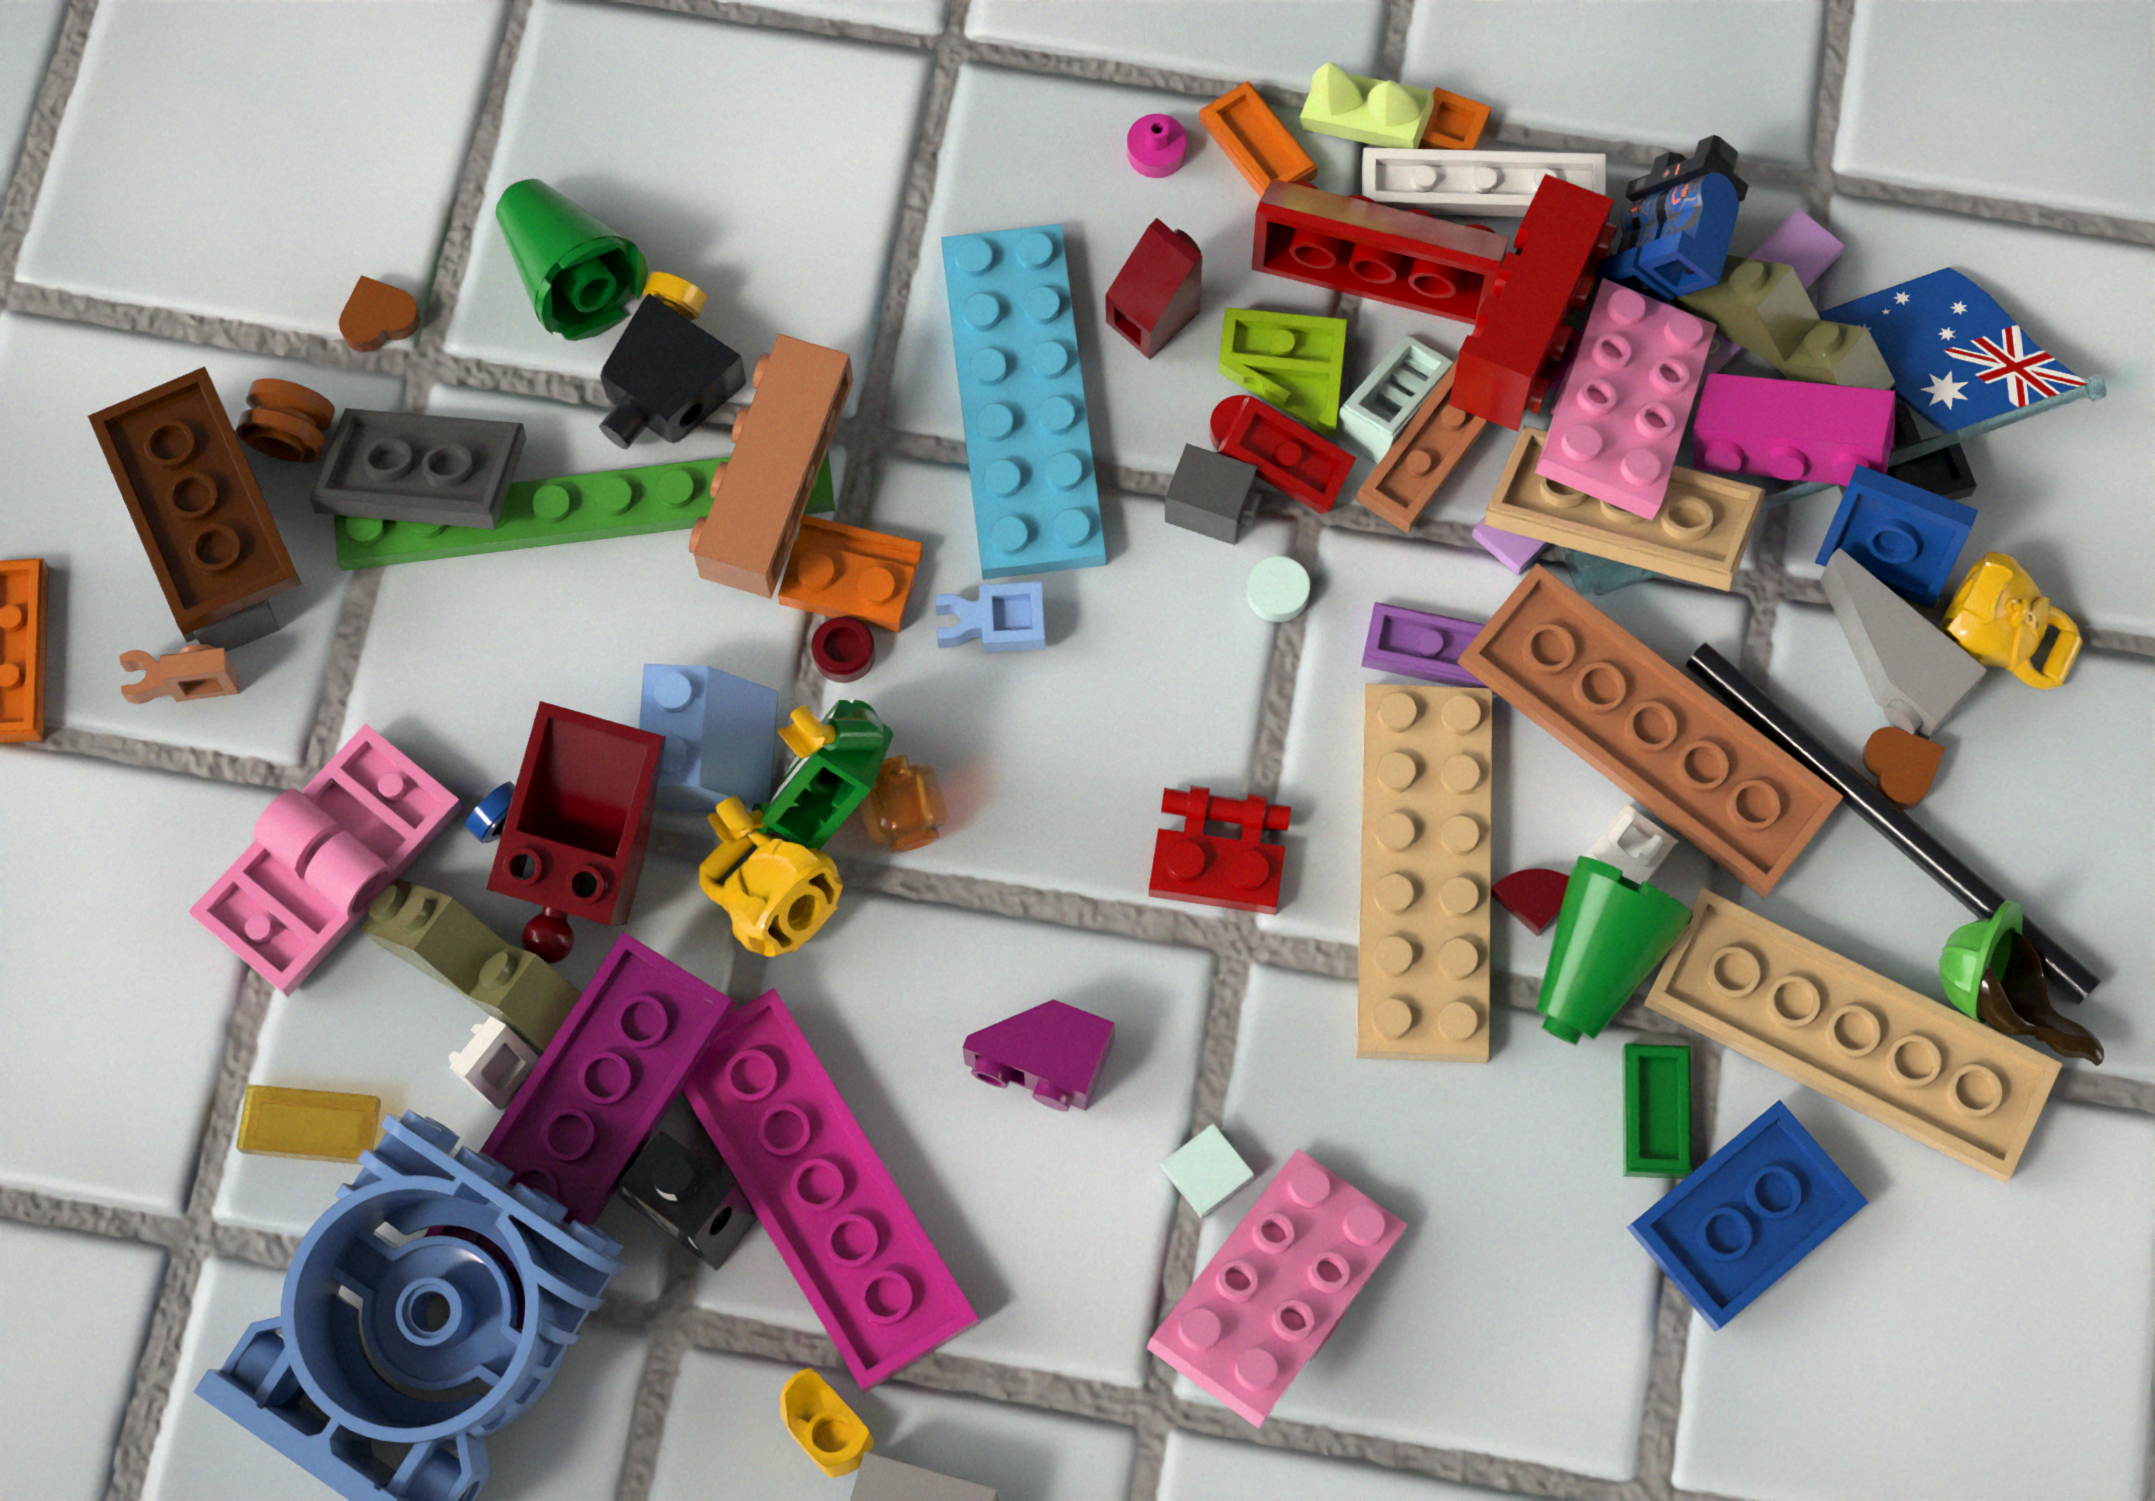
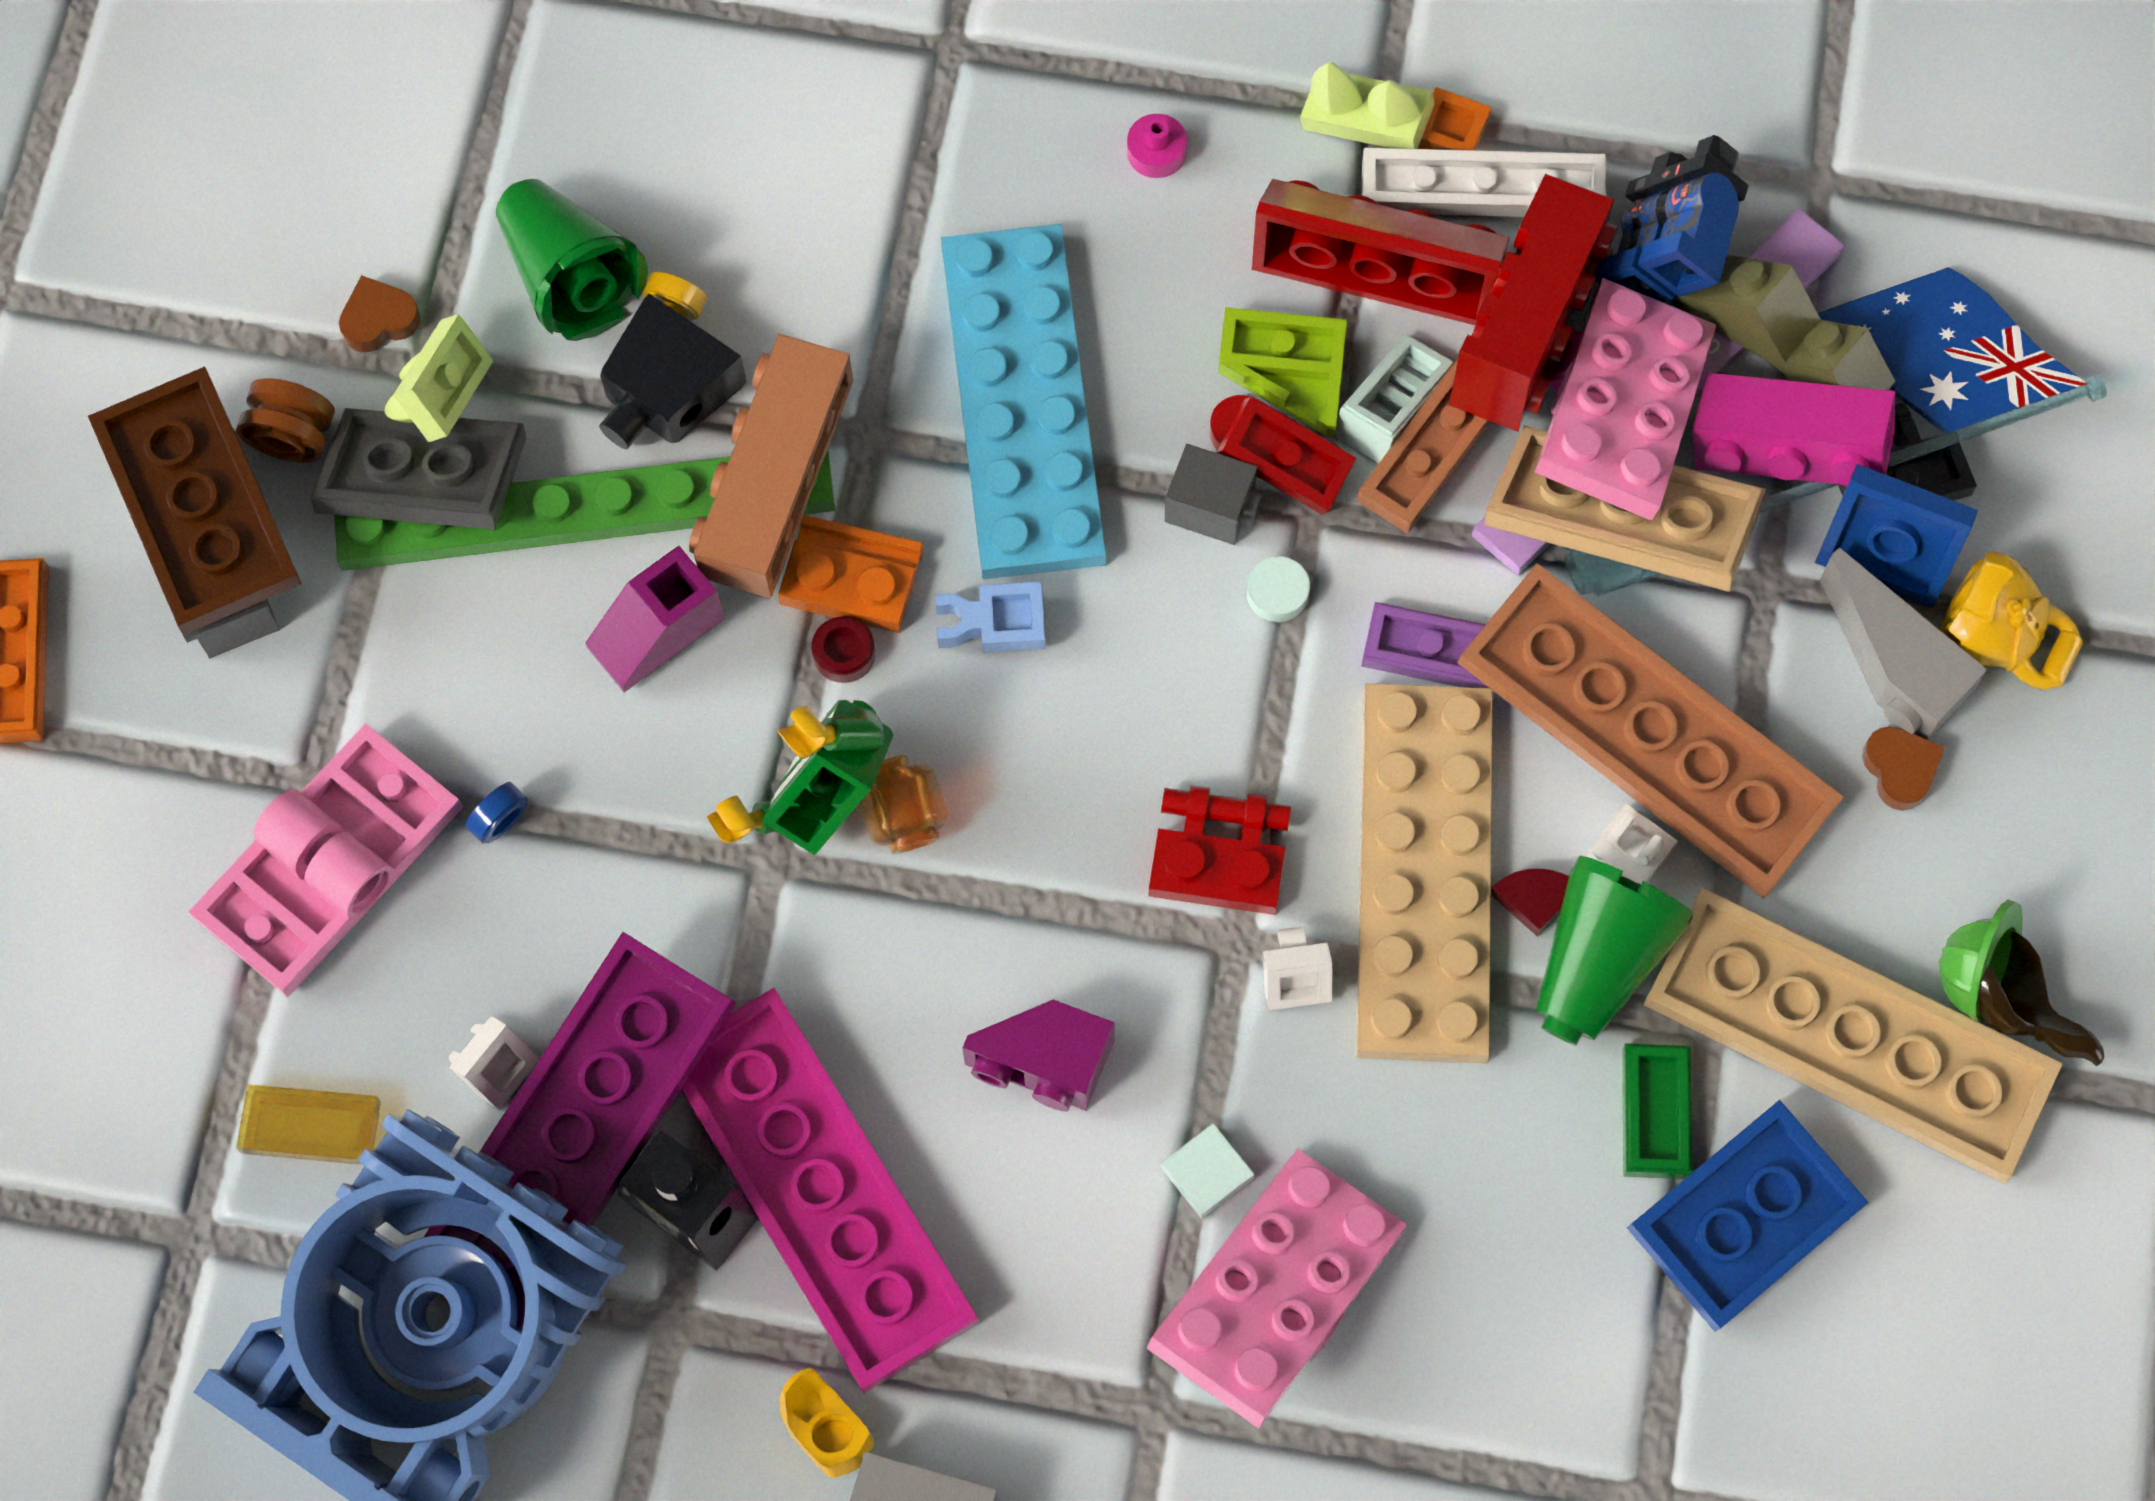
(191, 674): nougat plate -> none
(440, 379): none -> yellowish green tile
(468, 957): olive arch -> none
(577, 810): dark red slope -> none
(655, 619): none -> magenta slope
(715, 733): light blue slope -> none
(776, 895): yellow piece -> none
(1156, 289): dark red slope -> none
(1256, 139): orange tile -> none
(1297, 971): none -> white tile
(1882, 813): black piece -> none

